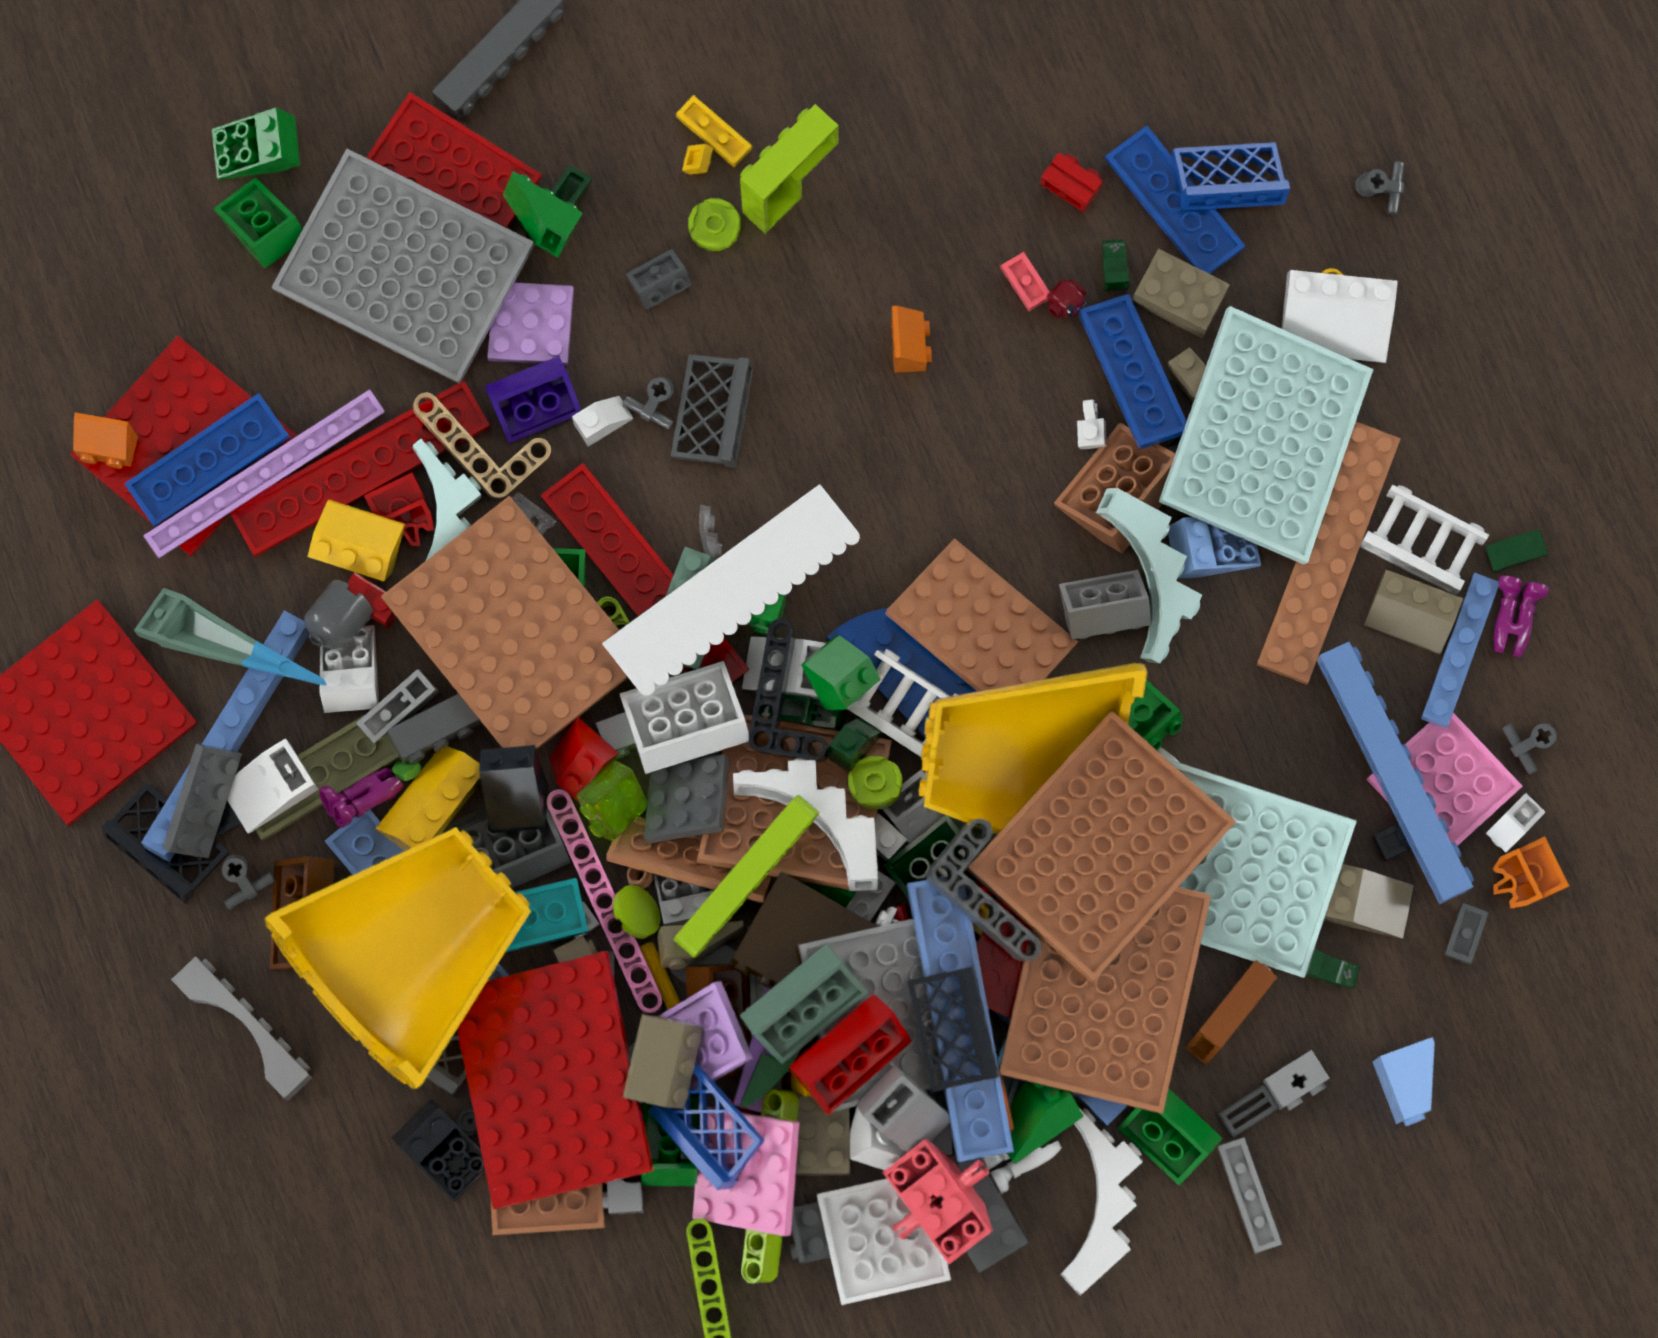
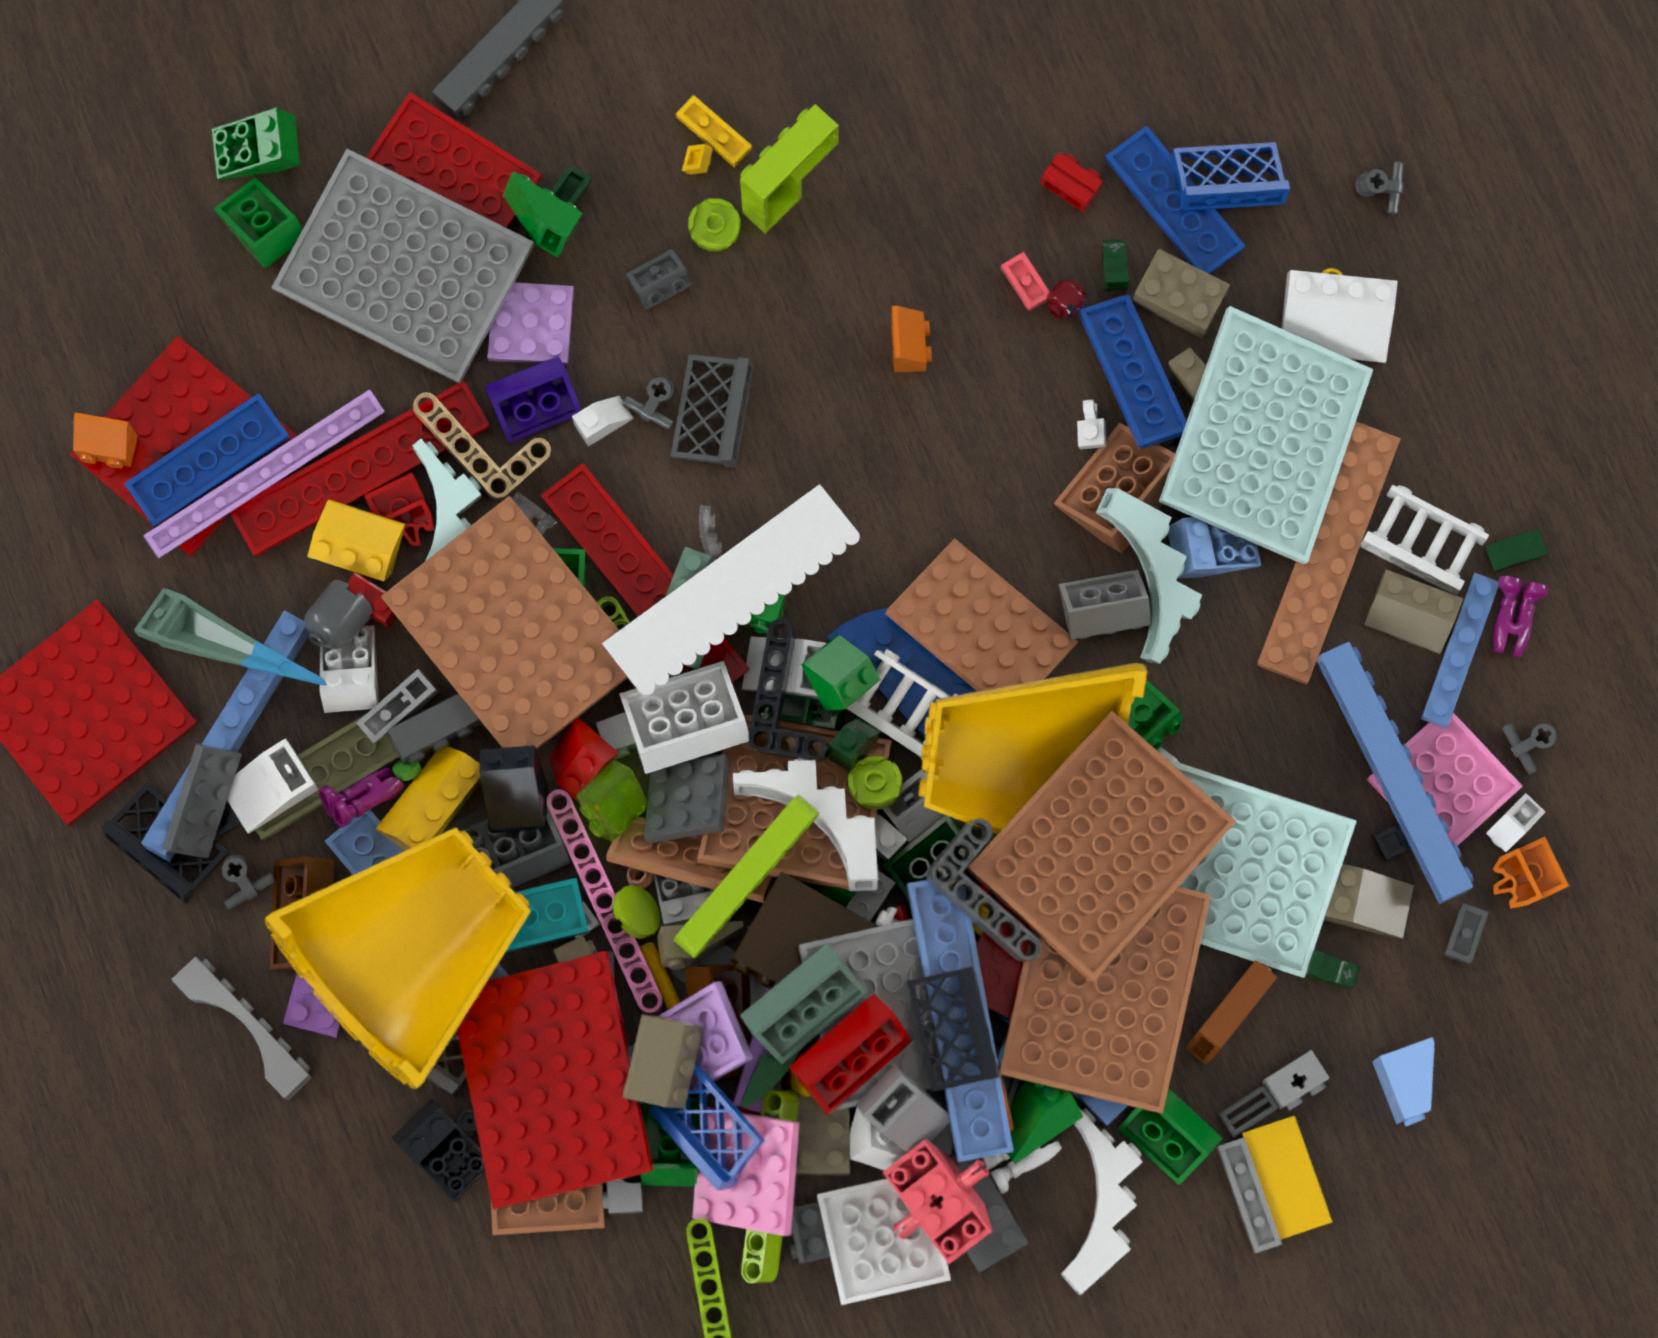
(308, 1012): none -> medium lavender plate
(1287, 1177): none -> yellow tile

